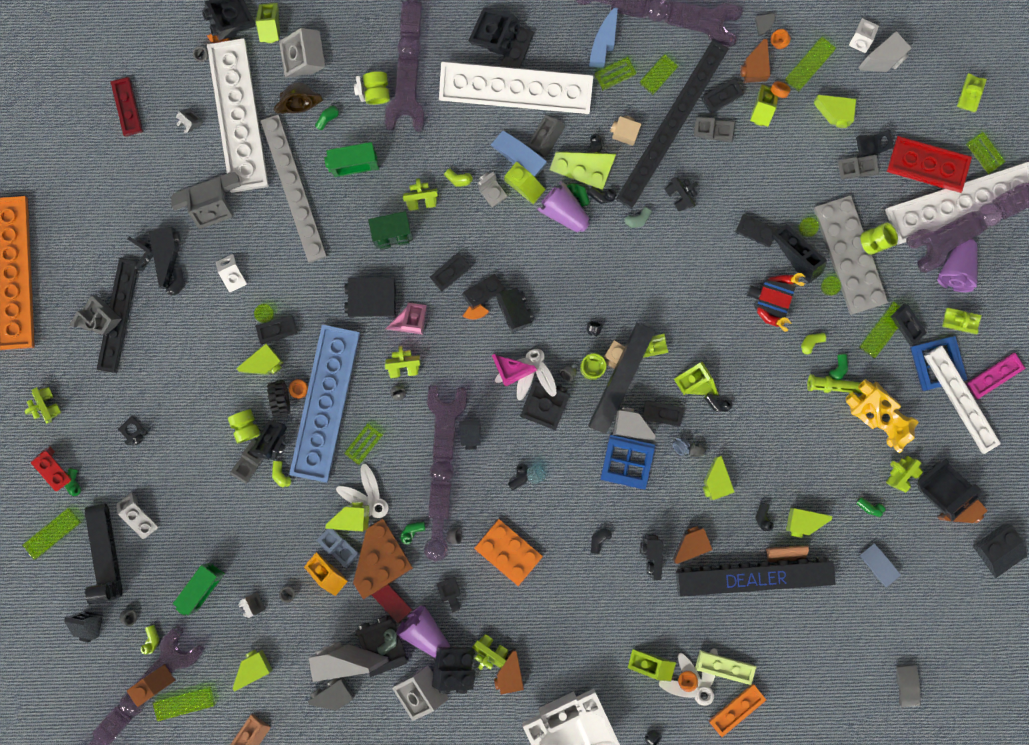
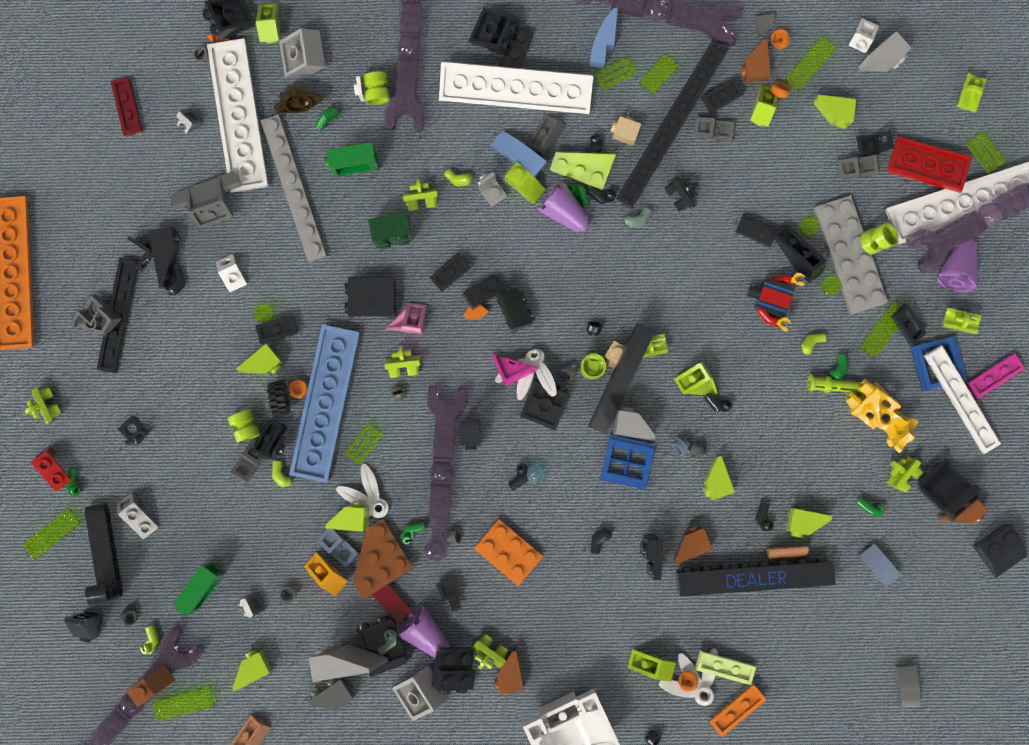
(662, 413): black plate -> none

